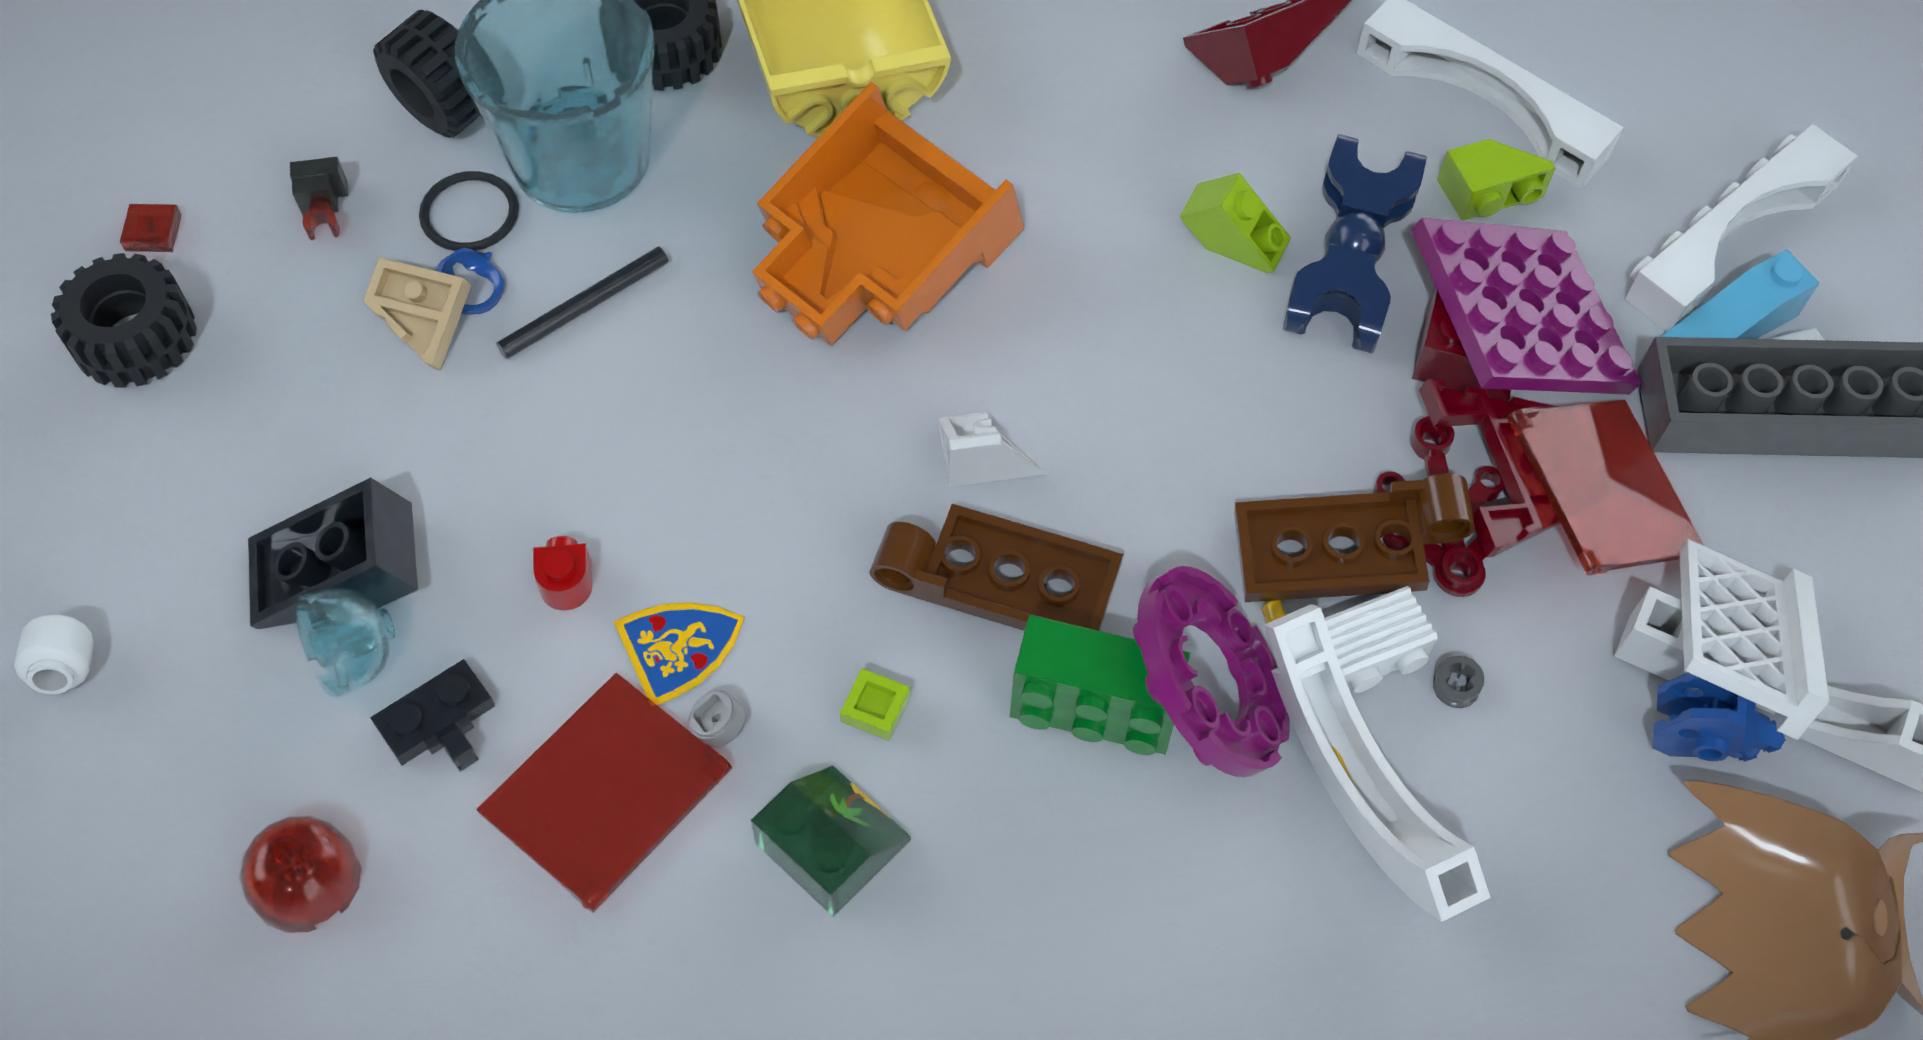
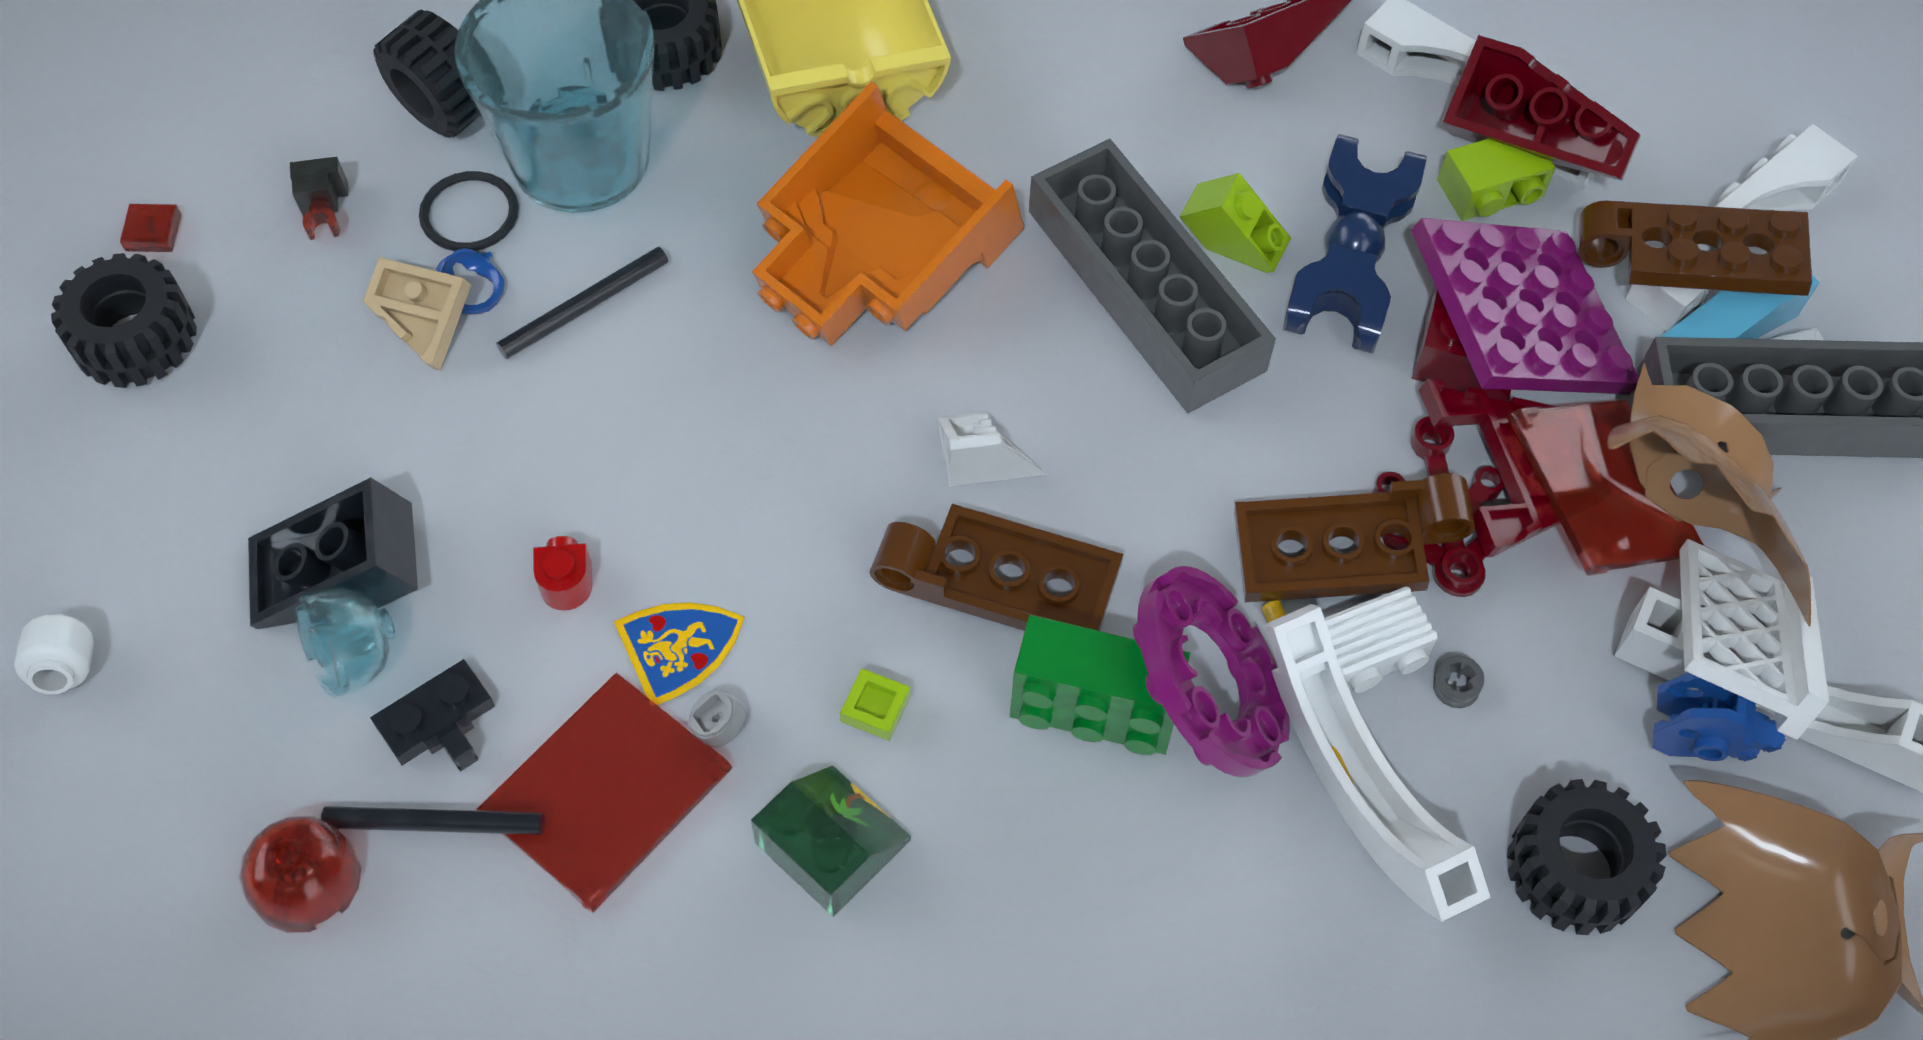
(435, 820): none -> black bar
(1150, 275): none -> dark grey brick
(1530, 108): none -> dark red wedge
(1614, 829): none -> black tyre
(1619, 227): none -> reddish brown hinge
(1681, 430): none -> medium nougat piece

